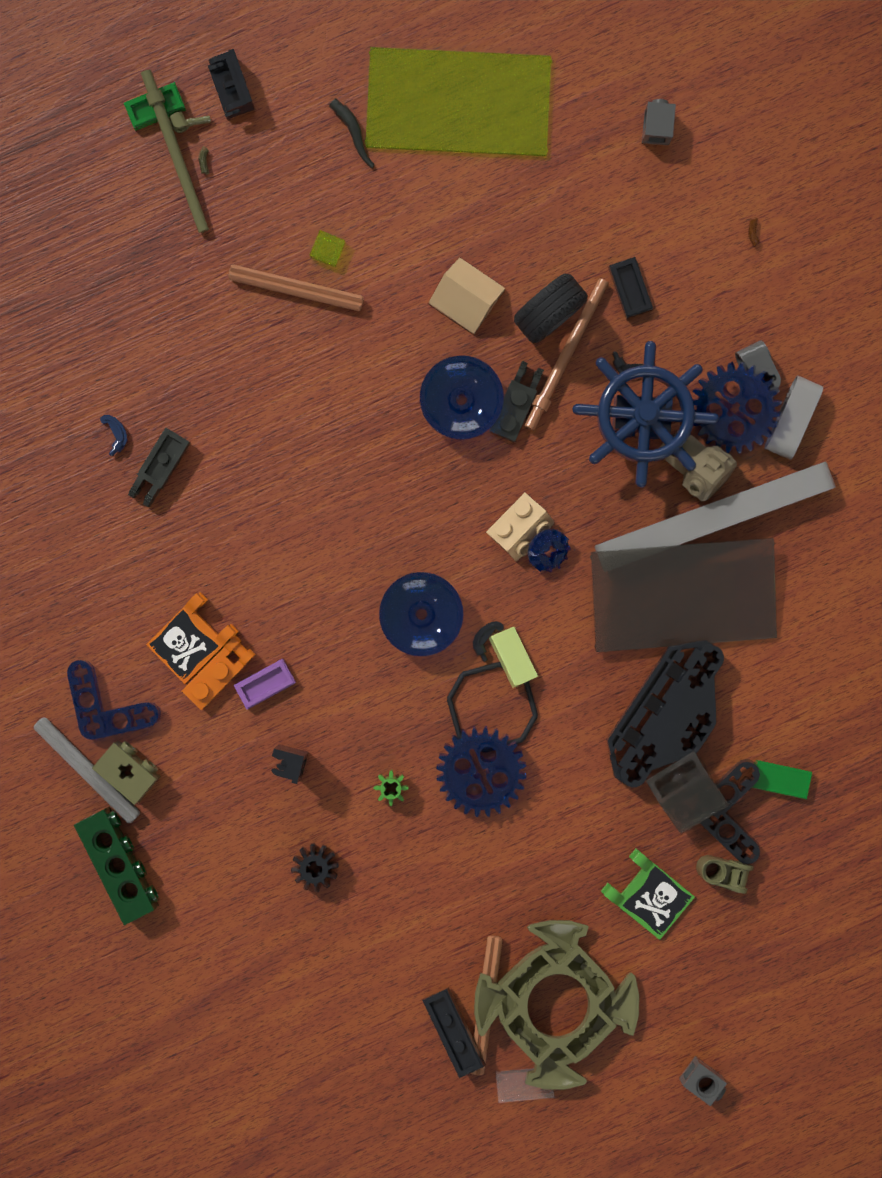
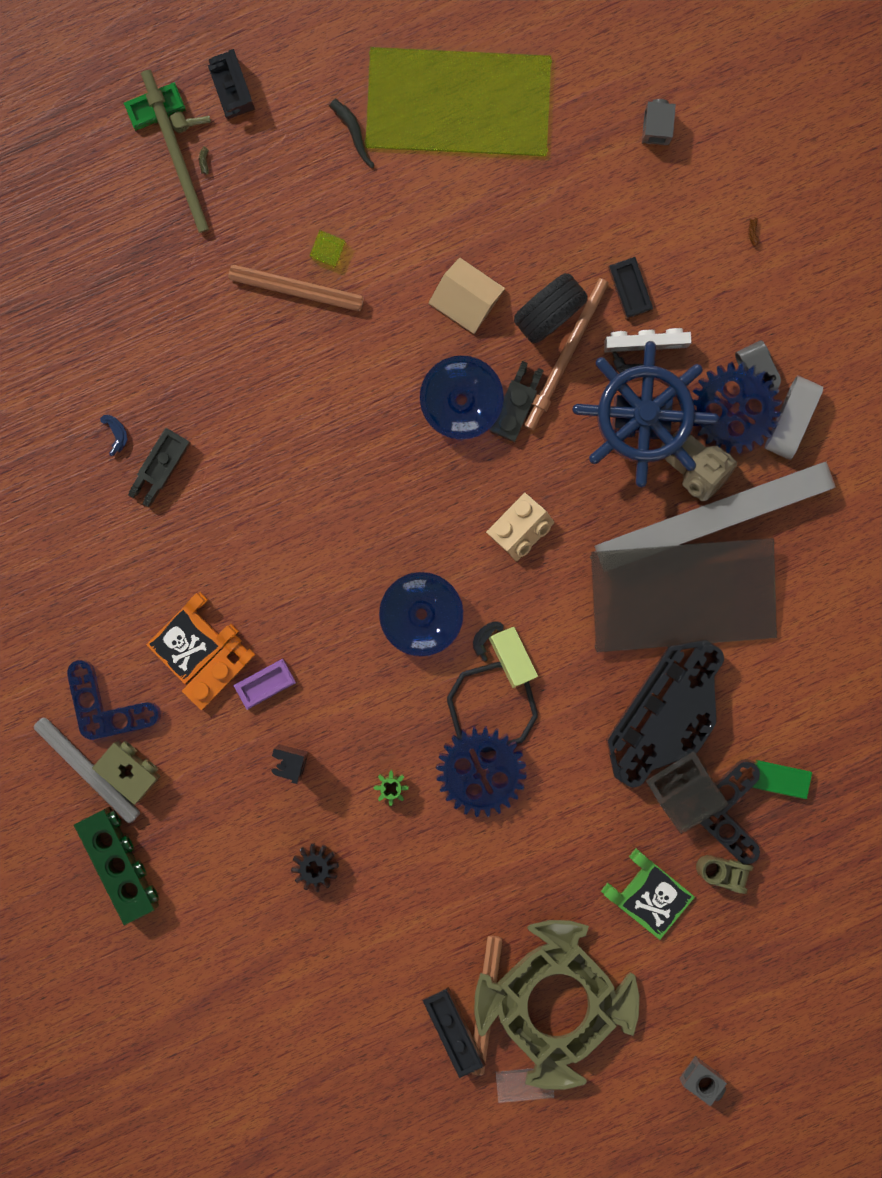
(541, 544): clear blue gear -> none
(672, 339): none -> white plate

